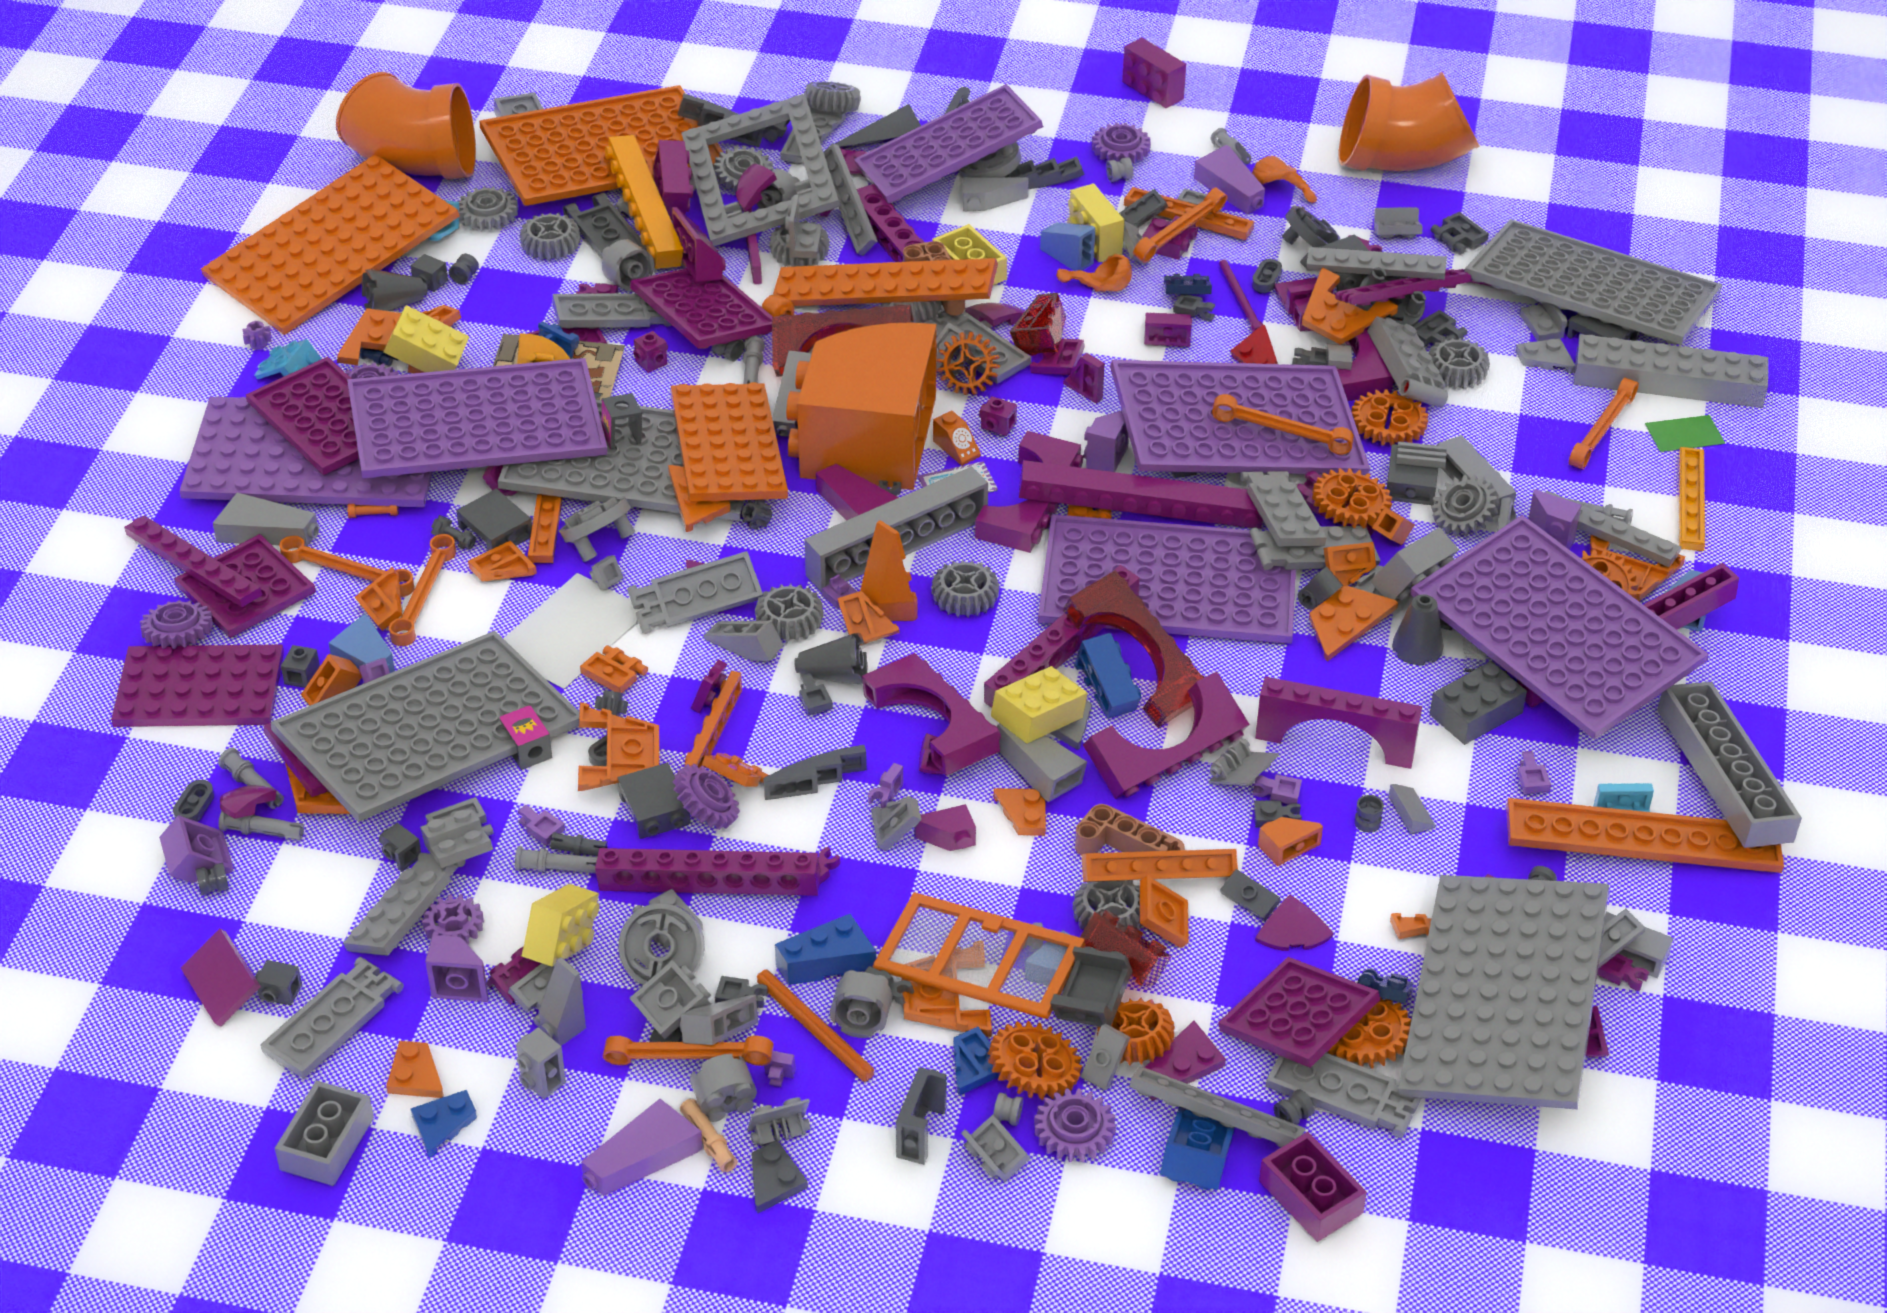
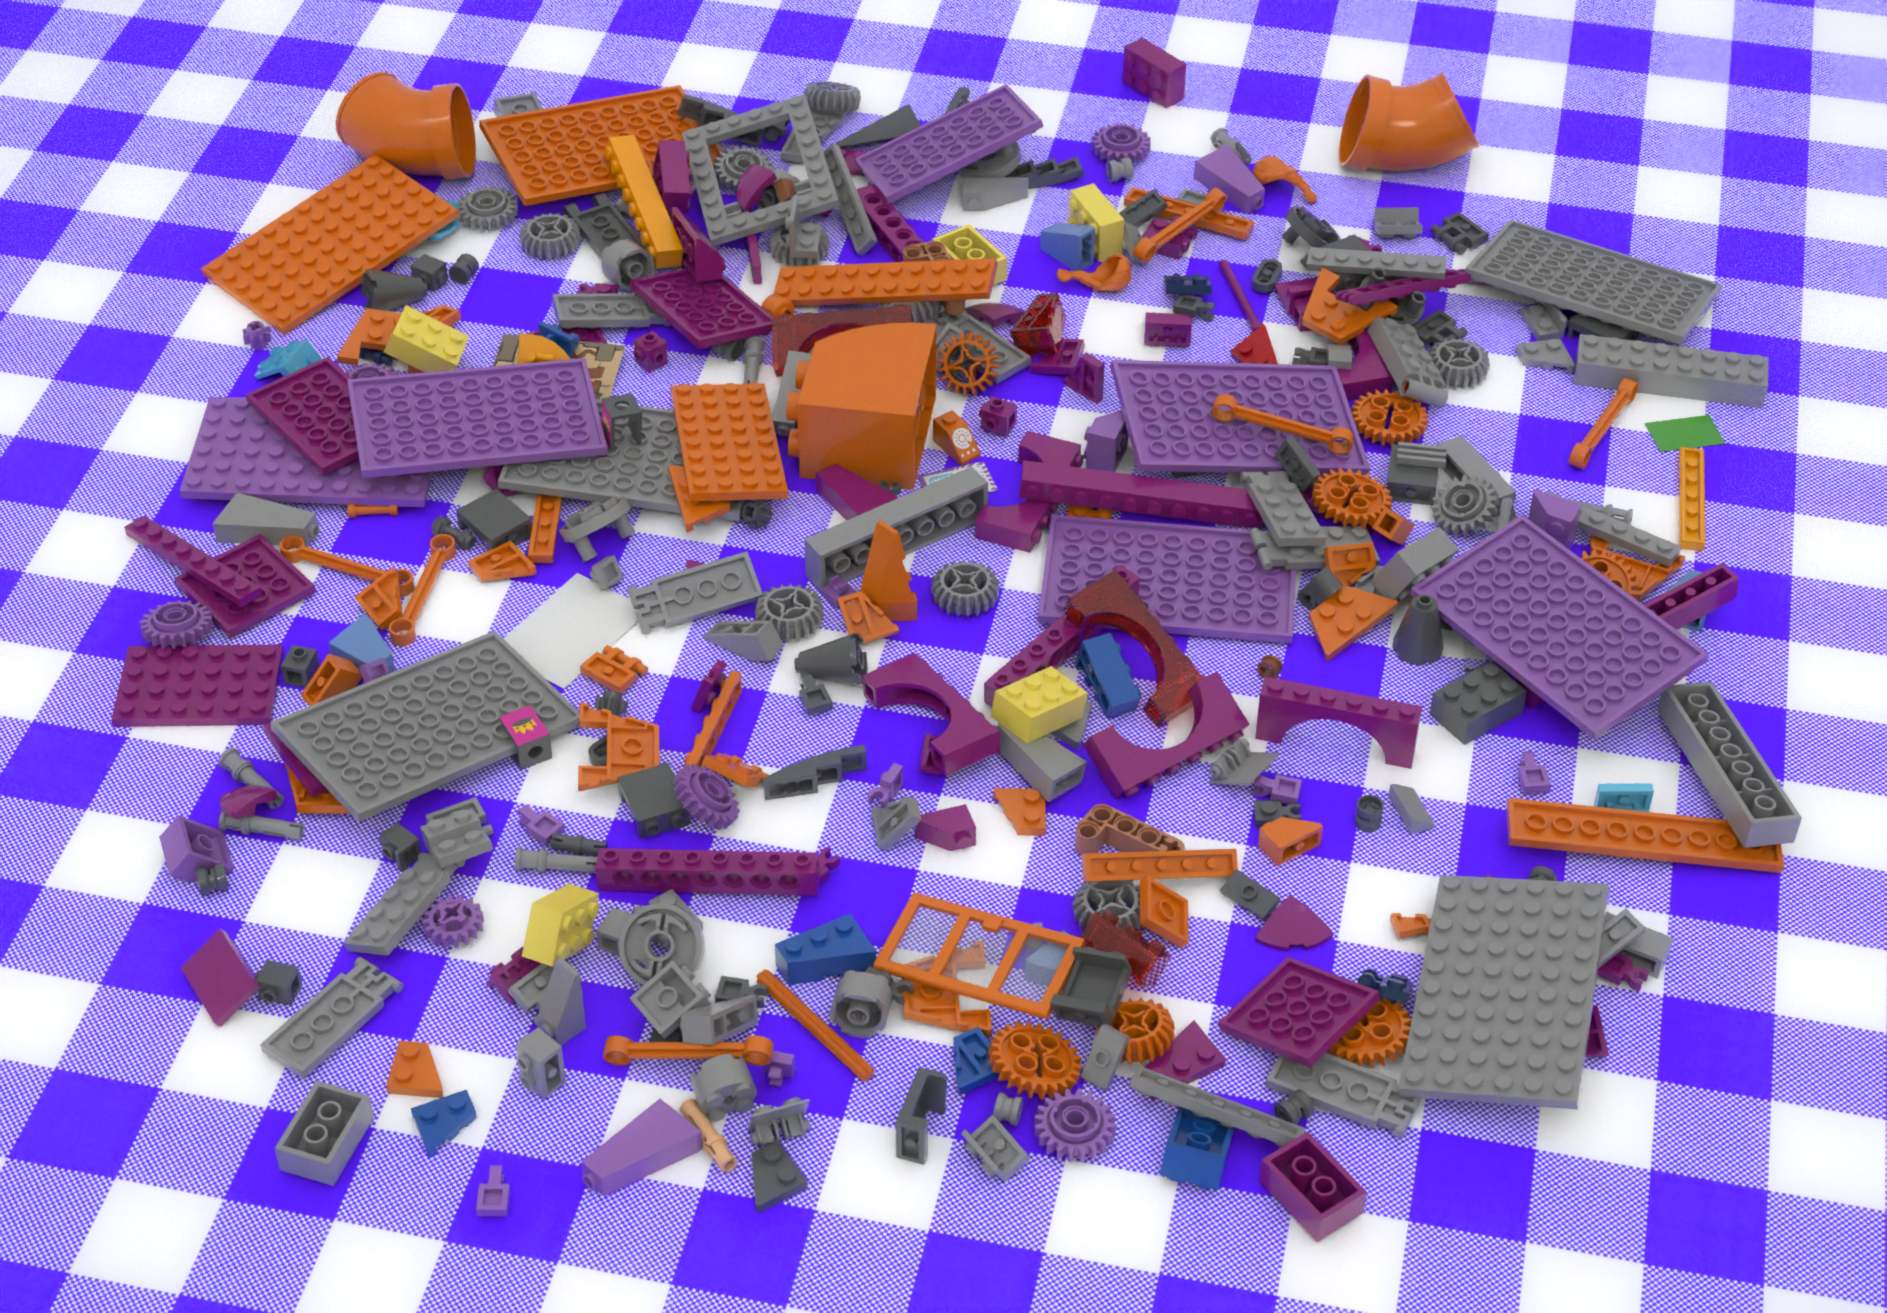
(194, 800): dark grey plate -> none
(455, 970): medium lavender slope -> none
(494, 1196): none -> medium lavender plate
(610, 929): none -> light grey brick
(784, 189): none -> nougat slope
(1271, 661): none -> bush
(1297, 464): none -> dark grey bracket

